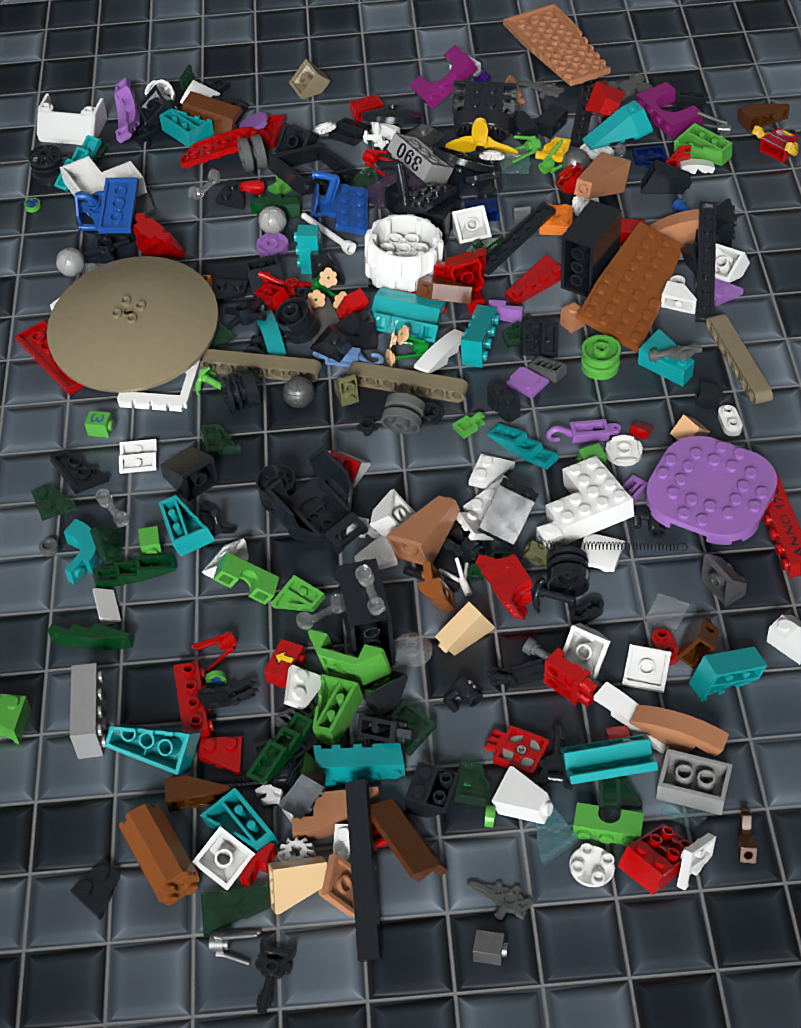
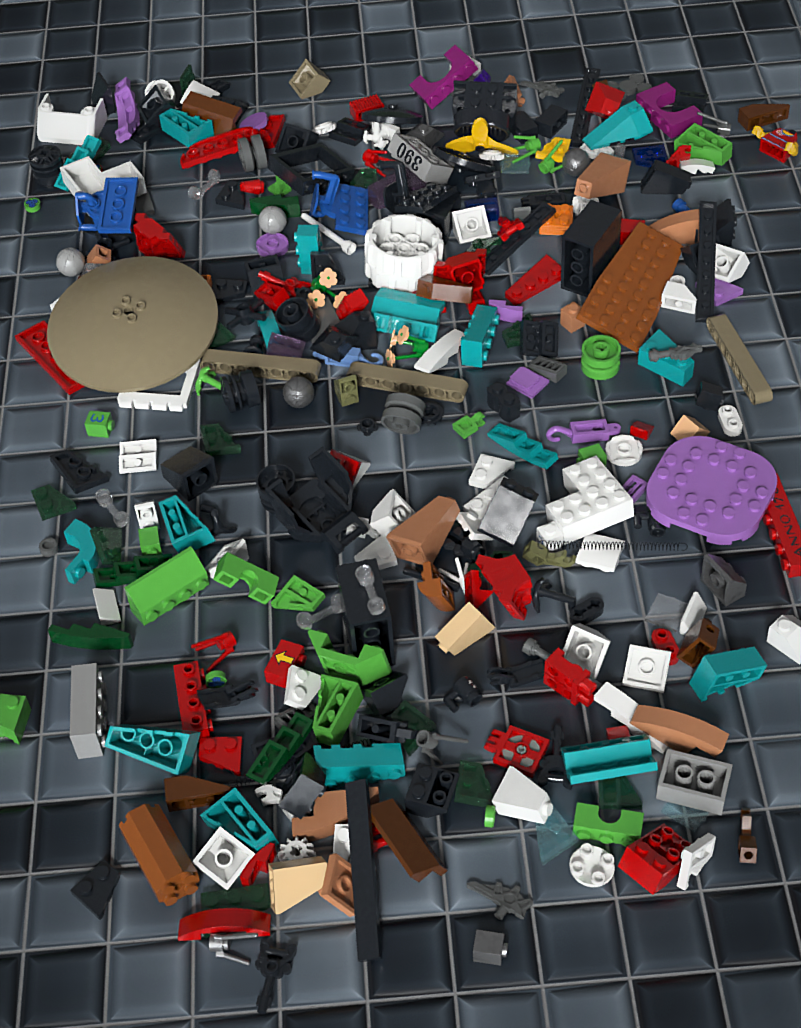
(99, 255): none -> nougat brick
(102, 90): none -> black slope
(147, 514): none -> white slope
(166, 586): none -> bright green slope
(222, 921): none -> red slope
(285, 346): none -> clear purple brick
(412, 656): clear dish -> none
(429, 740): none -> dark grey plant
(472, 586): none -> red slope
(508, 227): none -> red piece
(536, 199): none -> black hinge
(557, 43): nougat wing -> none
(568, 178): red cylinder -> none
(568, 571): black wheel -> none
(693, 613): none -> white slope

